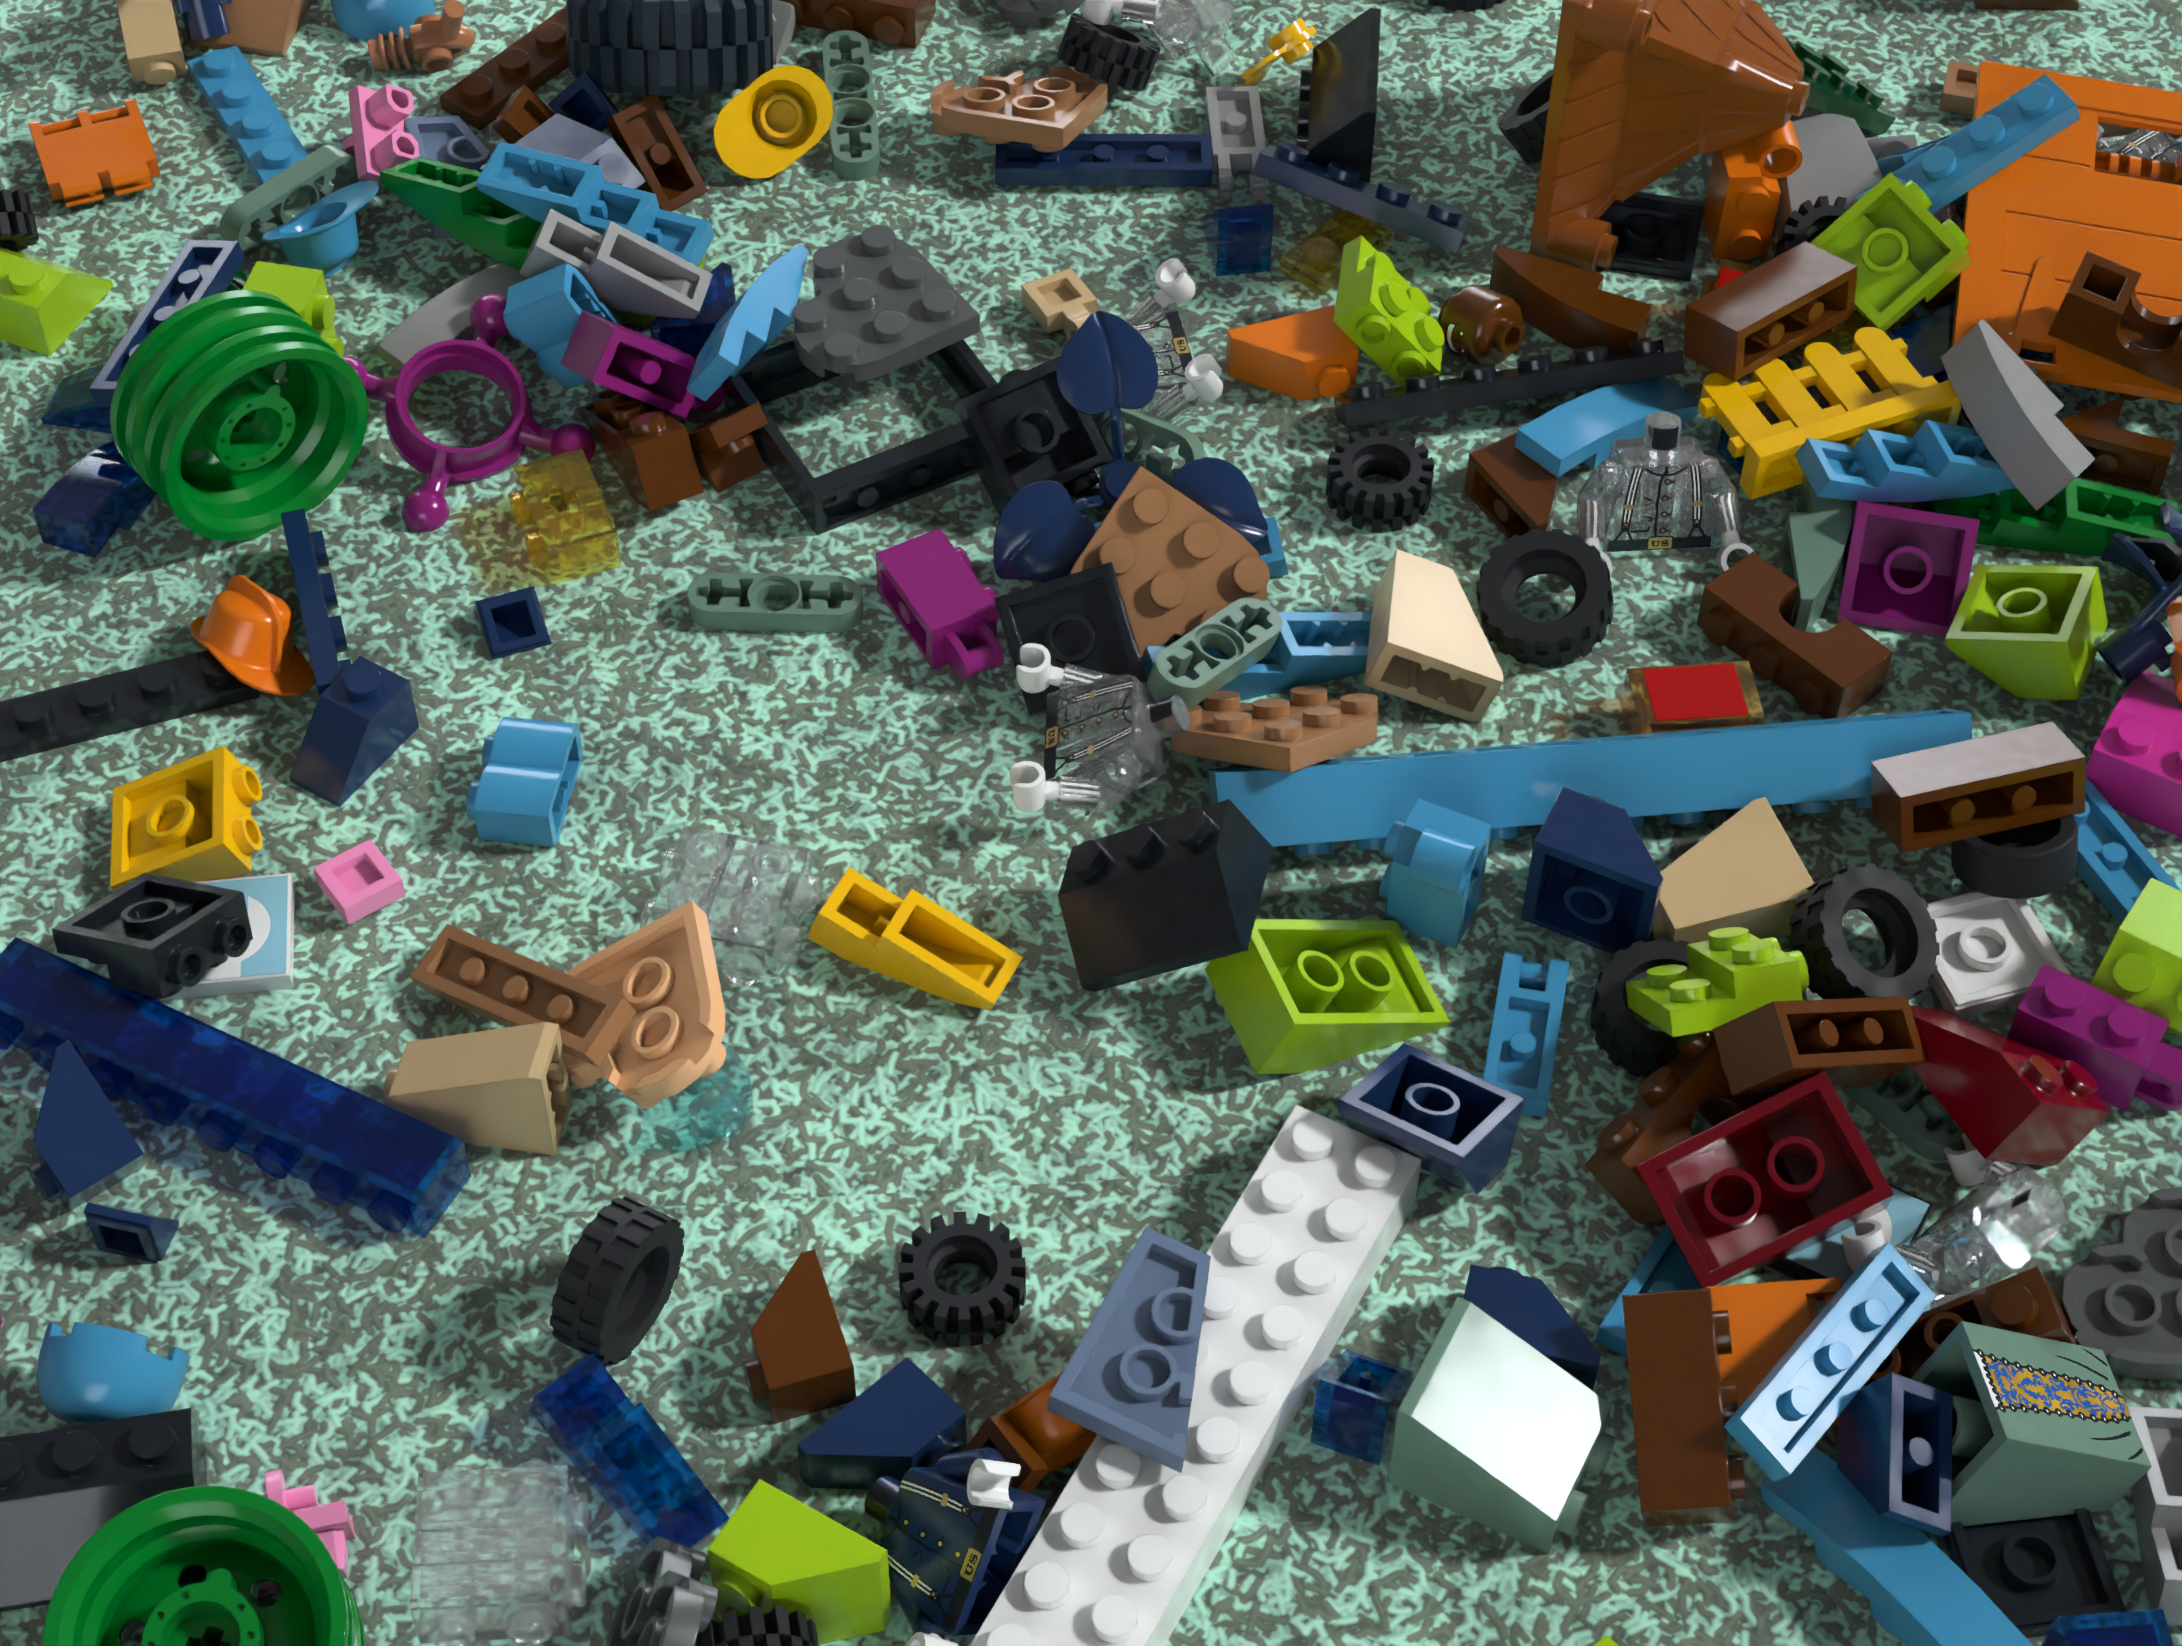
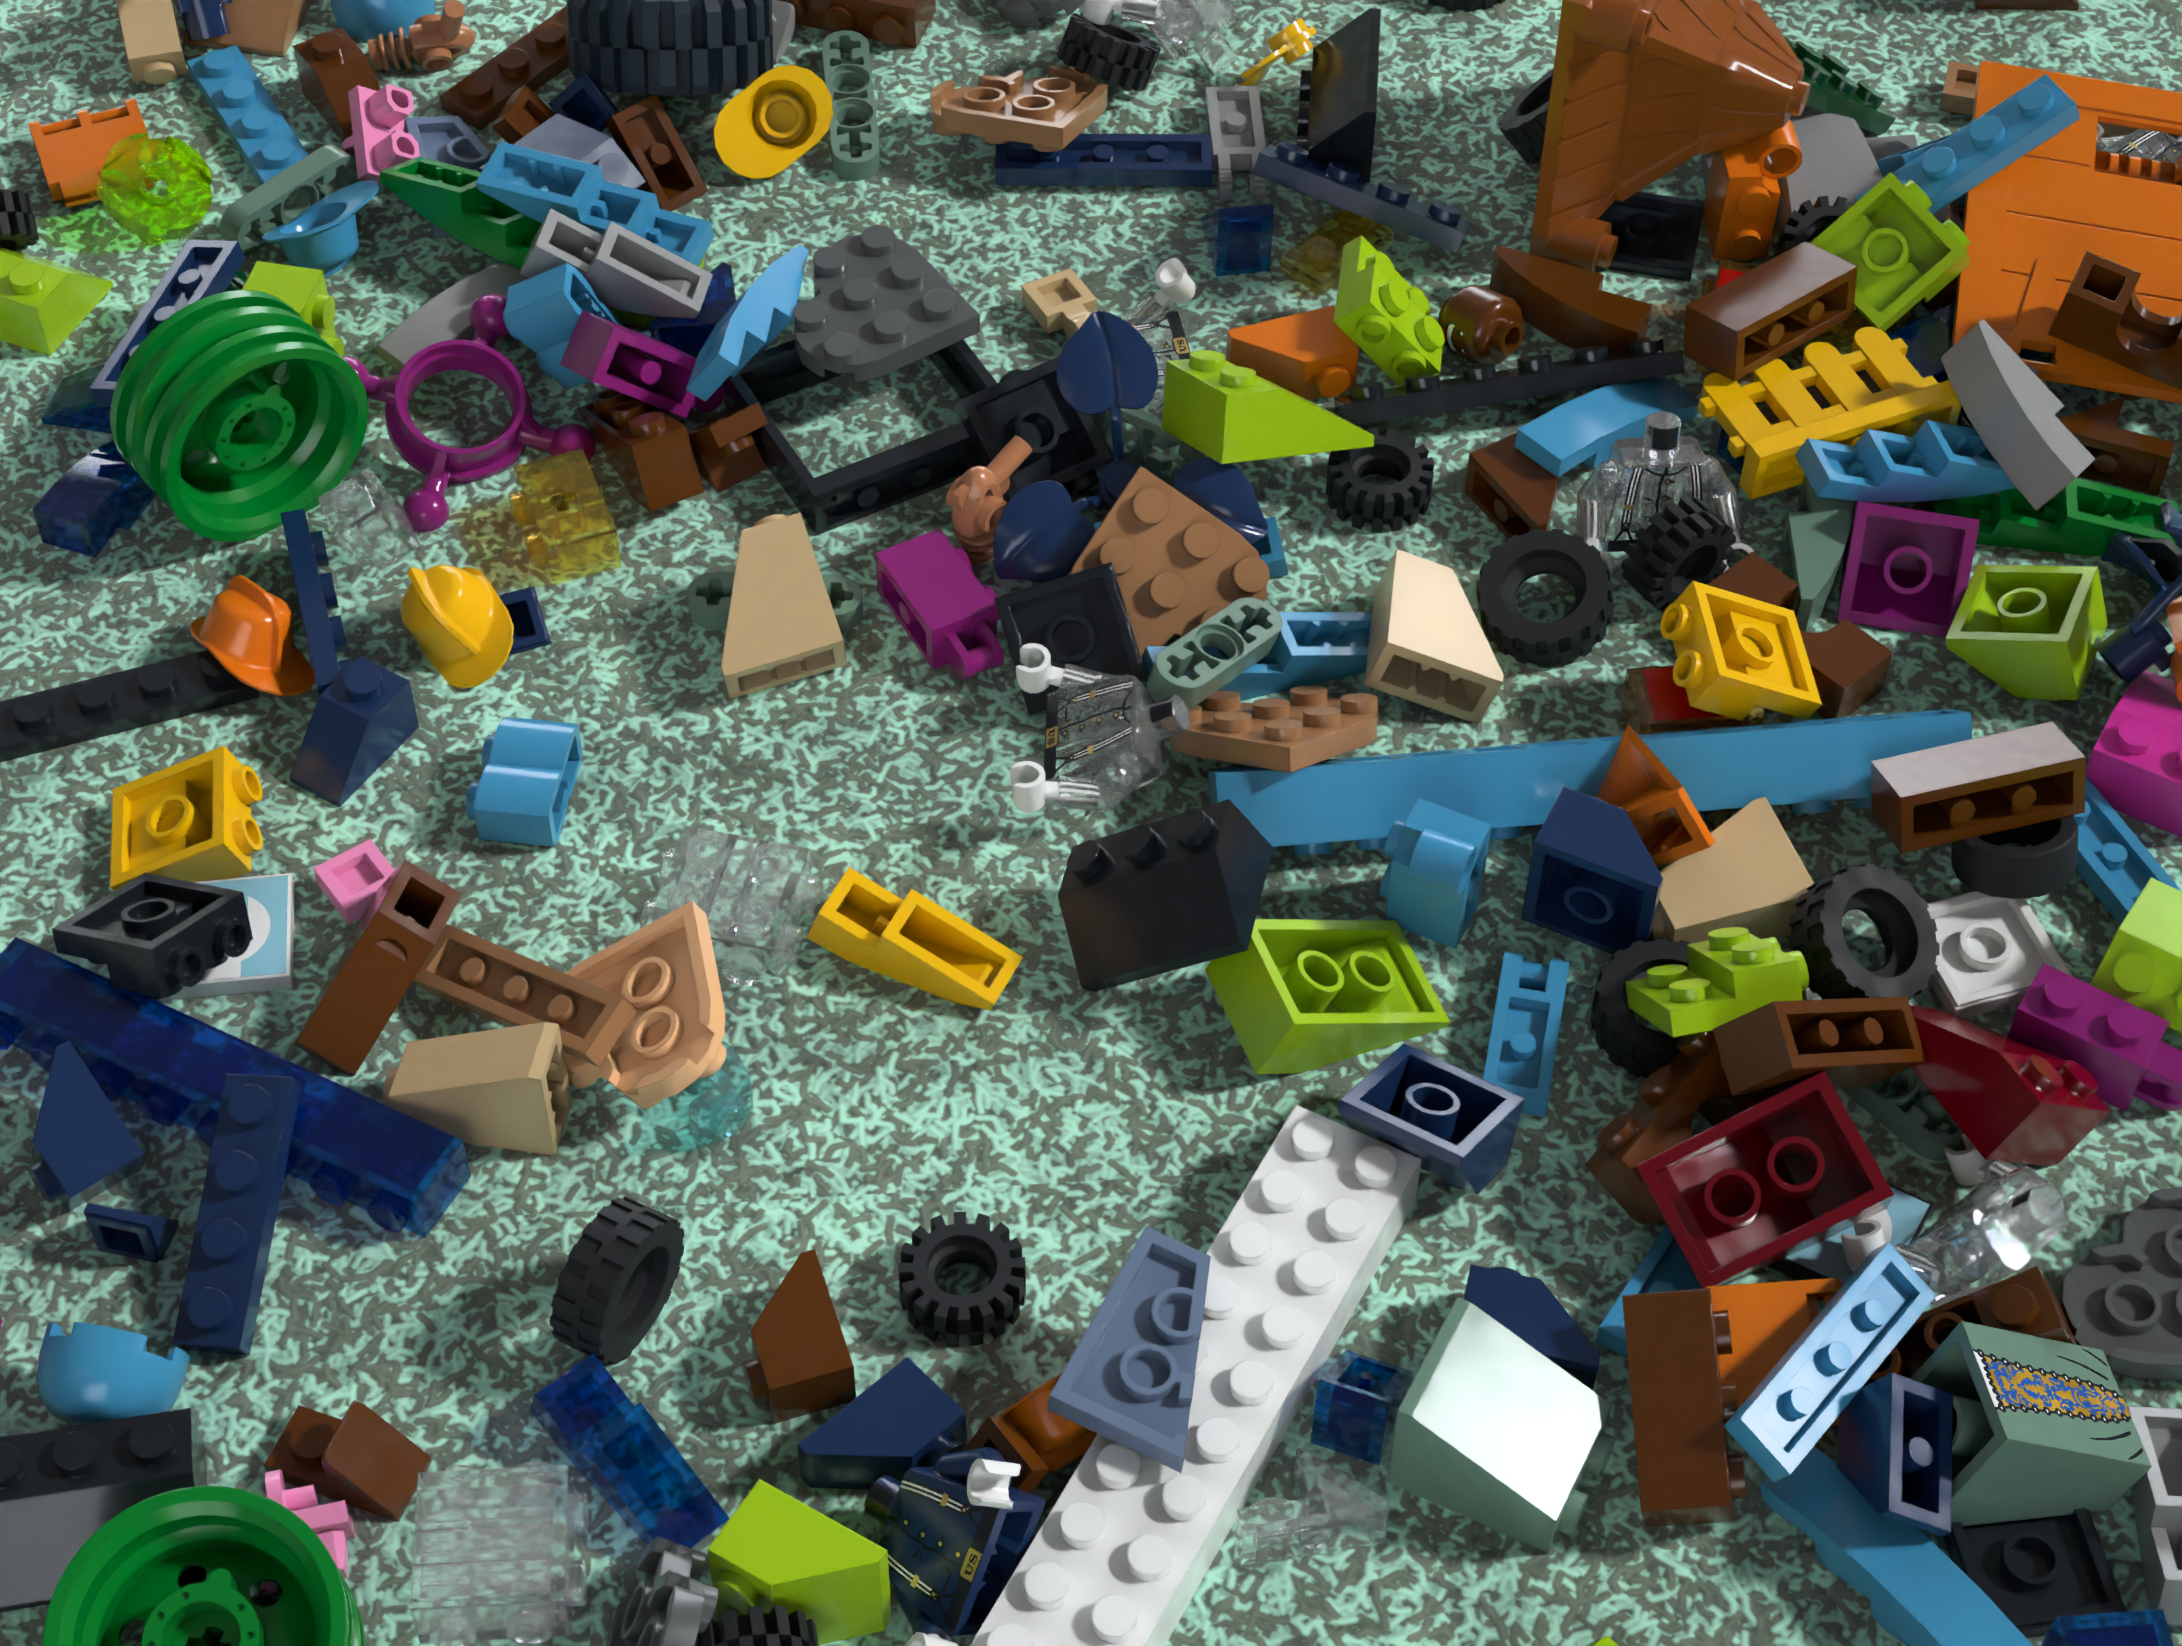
(146, 214): none -> clear neon green plate
(237, 1214): none -> dark blue plate
(328, 71): none -> reddish brown slope
(350, 1459): none -> reddish brown slope
(369, 522): none -> clear brick
(377, 967): none -> reddish brown slope
(458, 623): none -> yellow piece
(778, 611): none -> tan slope
(979, 501): none -> nougat piece
(1245, 417): none -> lime slope
(1326, 1519): none -> clear slope
(1654, 802): none -> orange slope
(1677, 549): none -> black tyre
(1738, 654): none -> yellow plate

